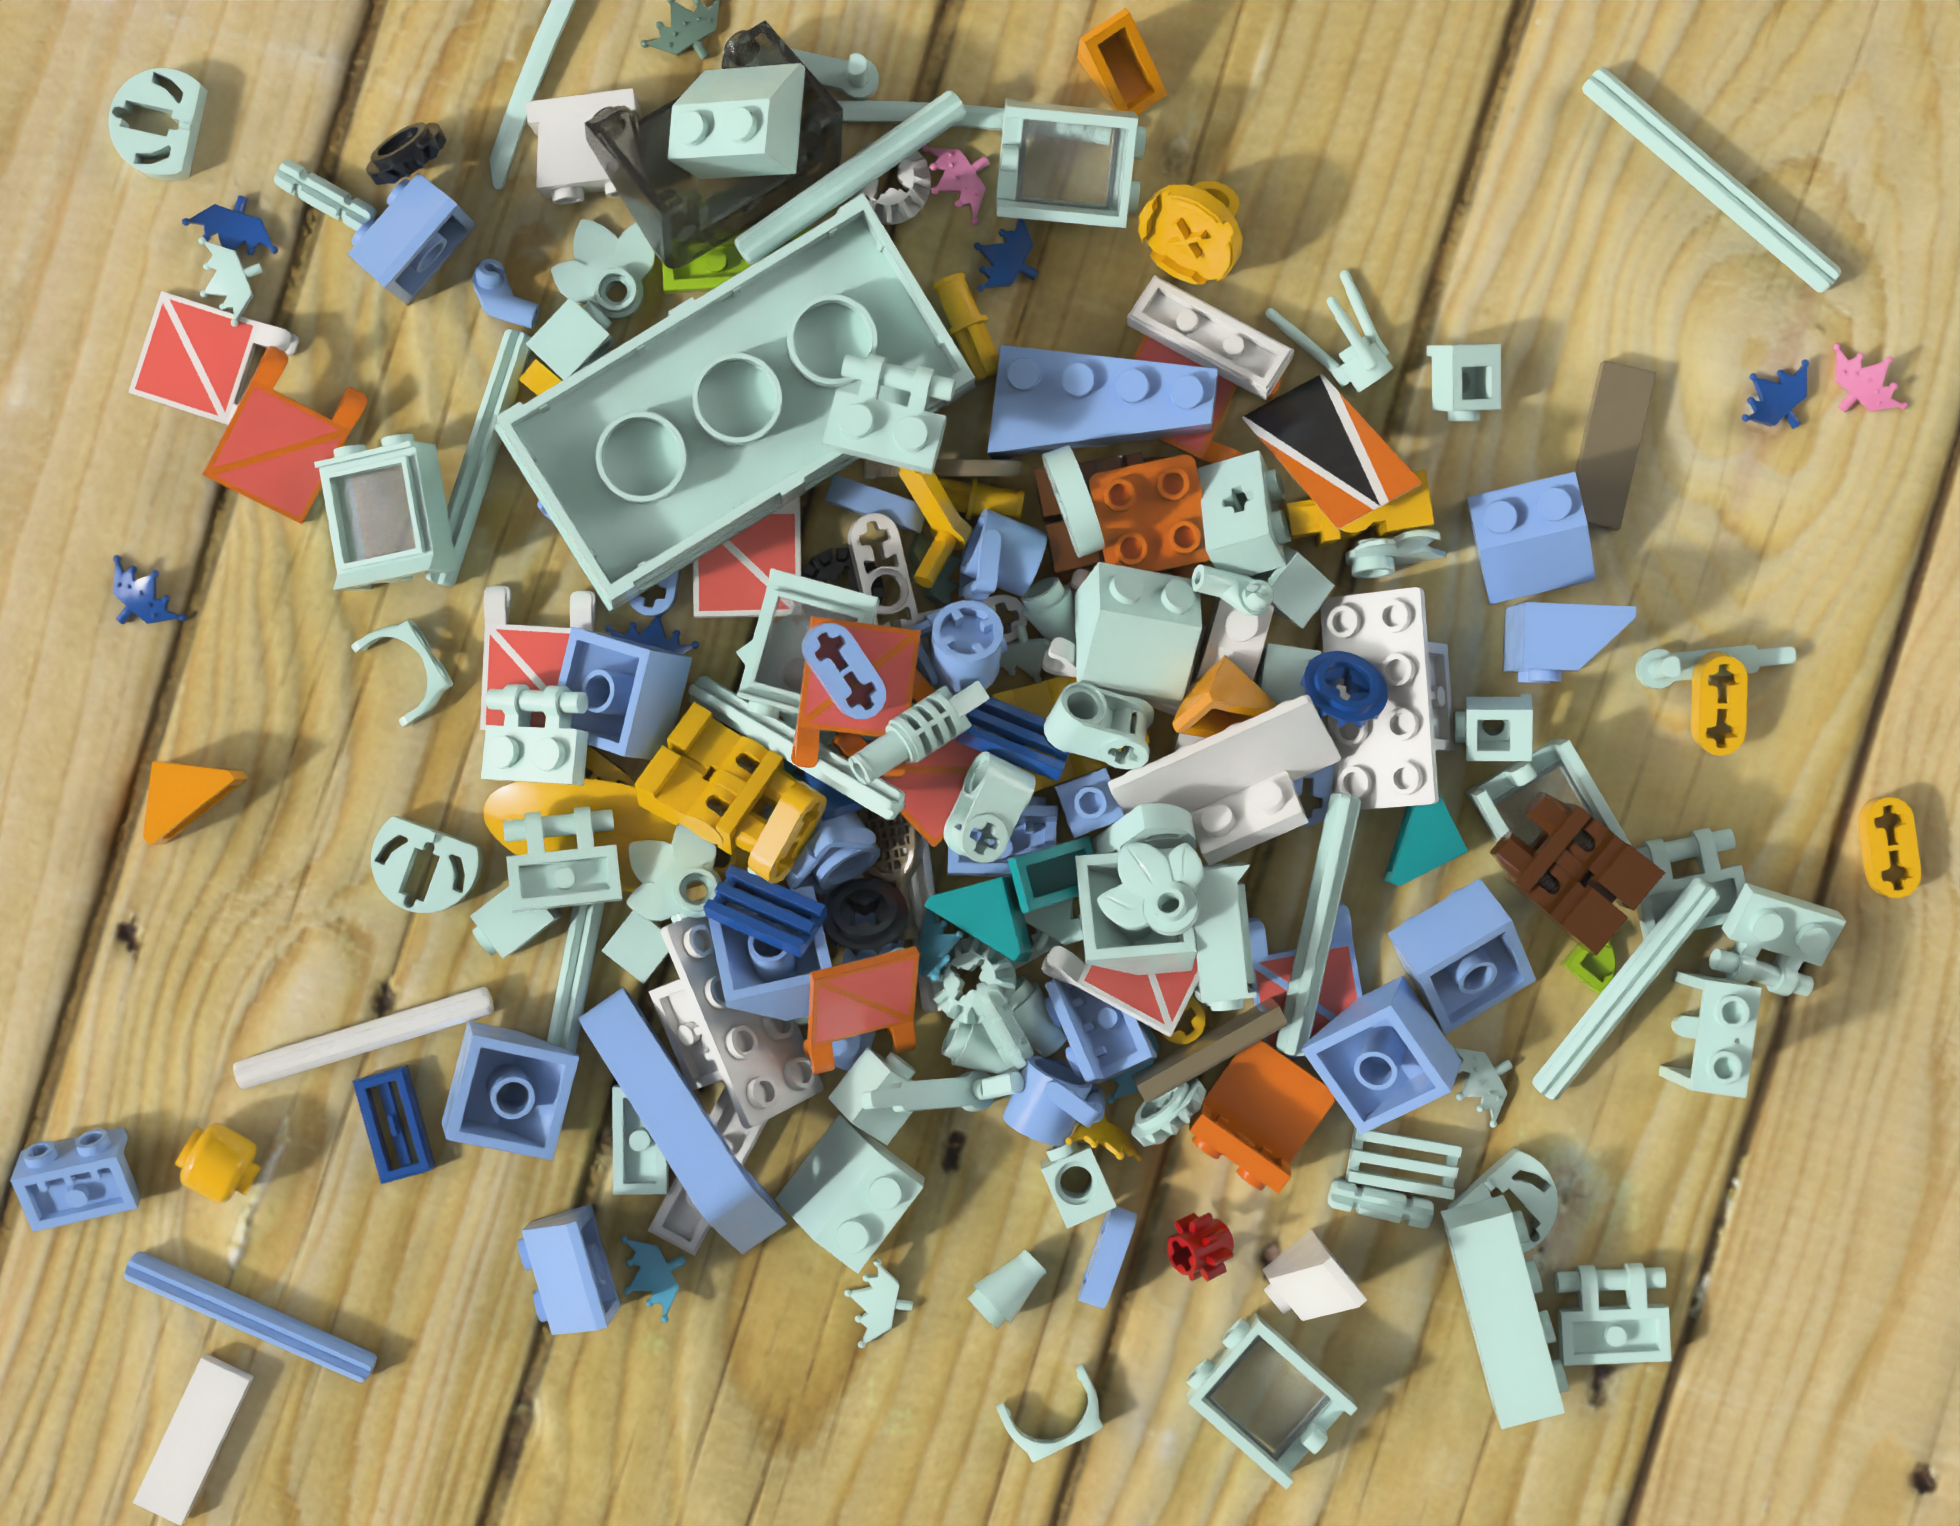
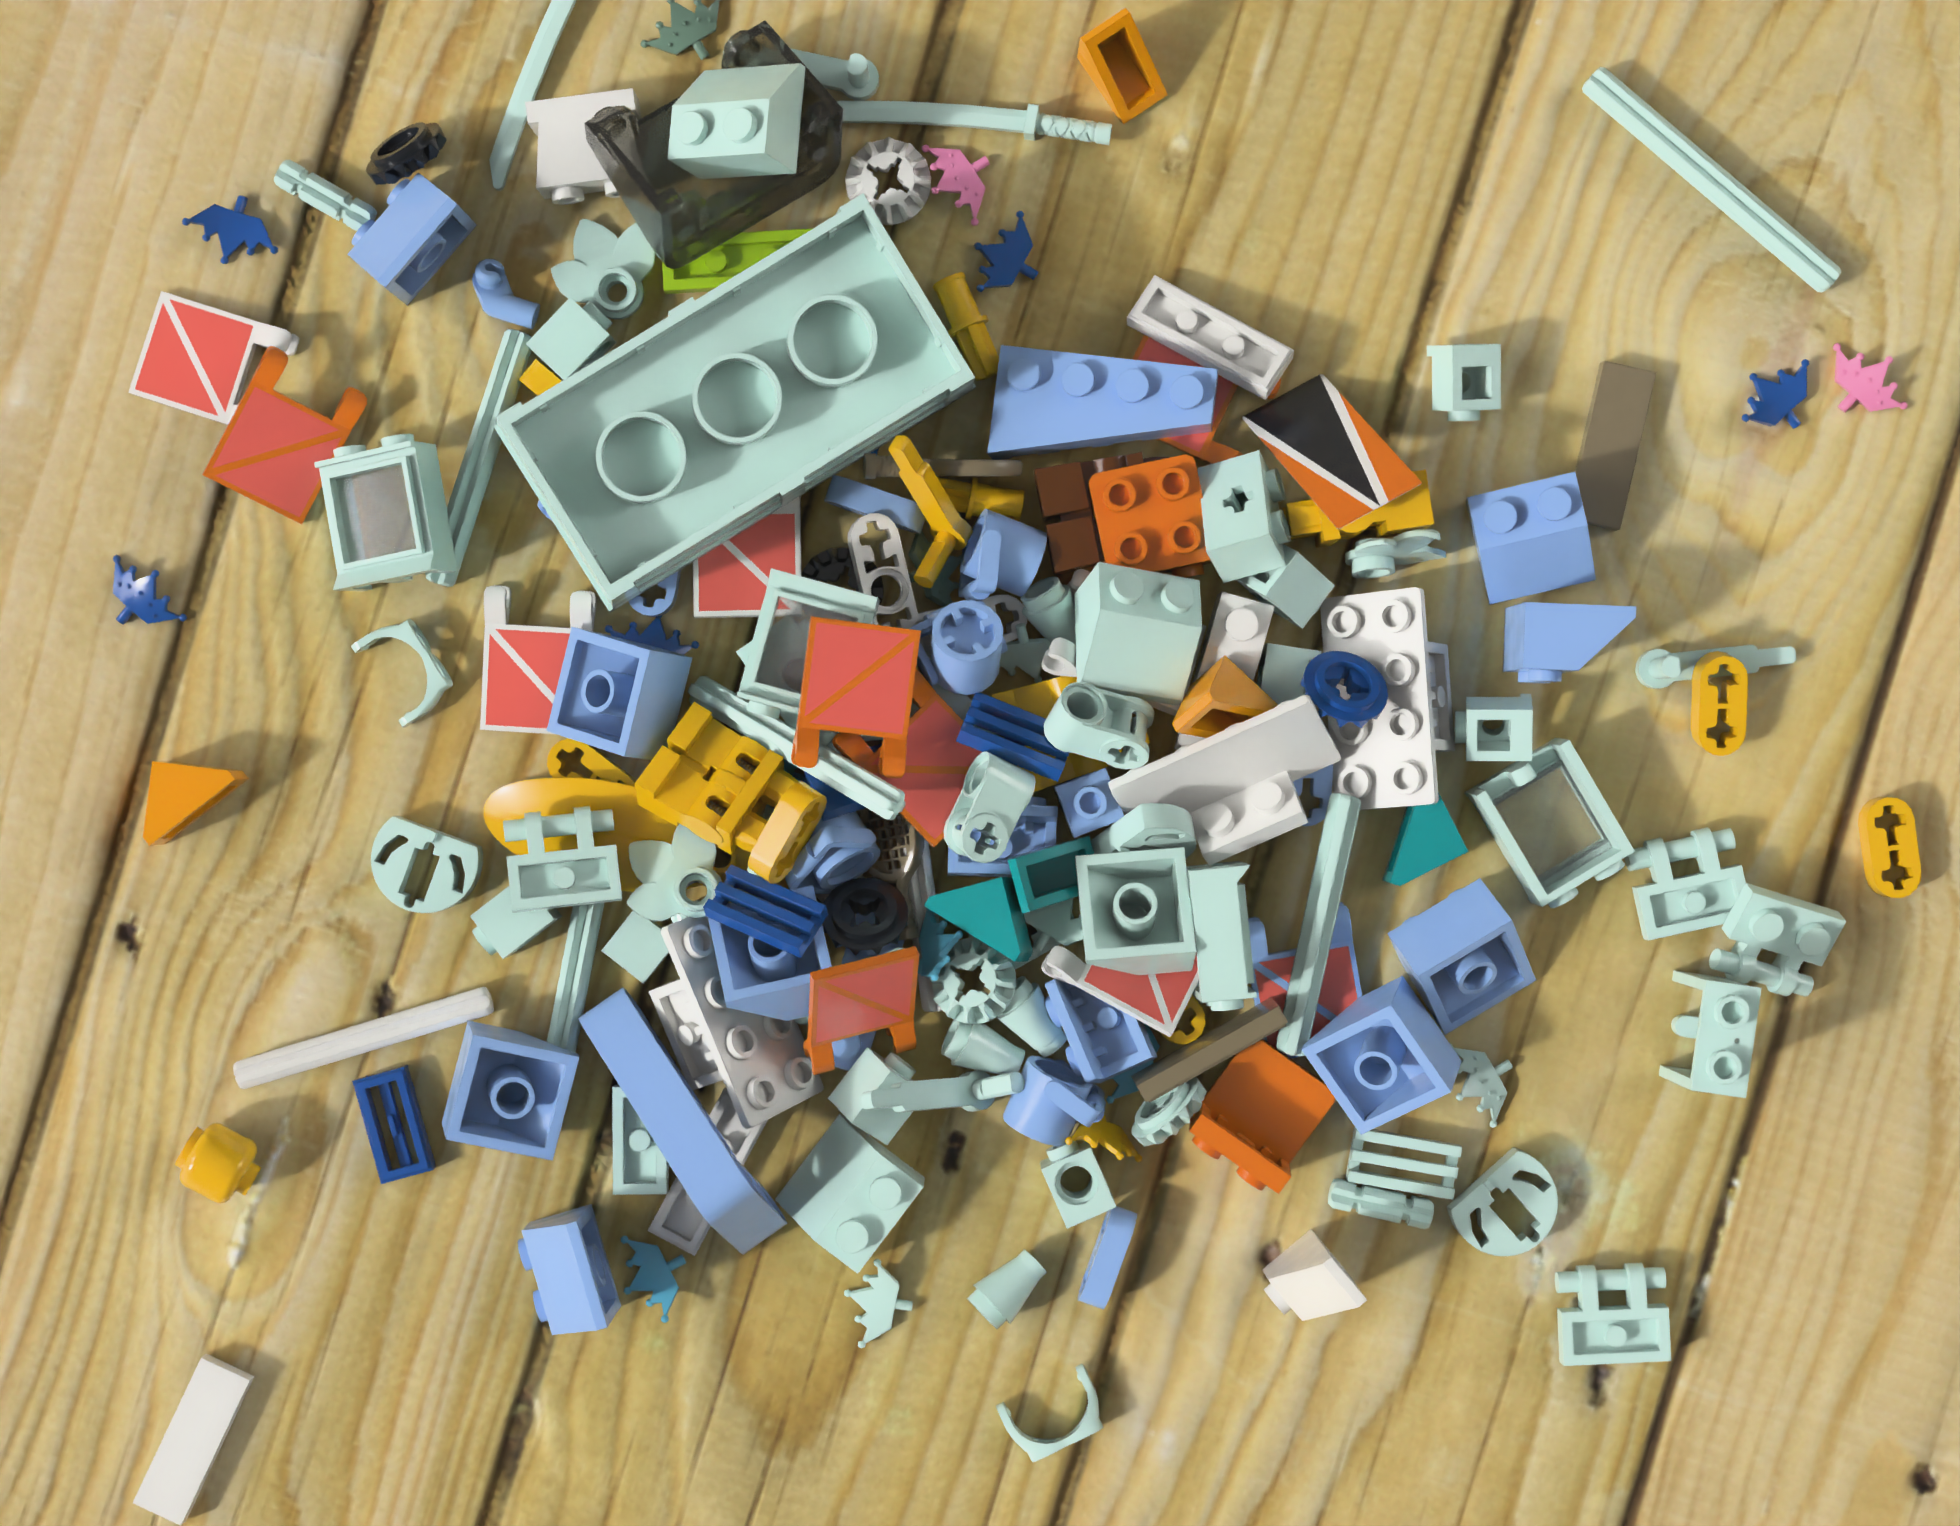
(75, 1179): light blue bracket -> none
(135, 145): light aqua piece -> none
(229, 279): light aqua piece -> none
(250, 1316): light blue axle -> none
(534, 753): light aqua plate -> none
(850, 177): light aqua axle -> none
(855, 663): light blue beam -> none
(886, 430): light aqua plate -> none
(918, 731): light aqua hinge -> none
(1001, 1025): light aqua axle -> none
(1068, 164): window -> none
(1074, 501): light aqua piece -> none
(1150, 882): light aqua plate -> none
(1193, 230): yellow tile -> none
(1200, 1246): red gear -> none
(1240, 591): light aqua arm -> none
(1267, 1397): window -> none
(1365, 357): light aqua plant -> none
(1503, 1311): light aqua brick -> none
(1592, 969): lime tile -> none
(1610, 866): reddish brown hips -> none
(1625, 988): light aqua axle -> none

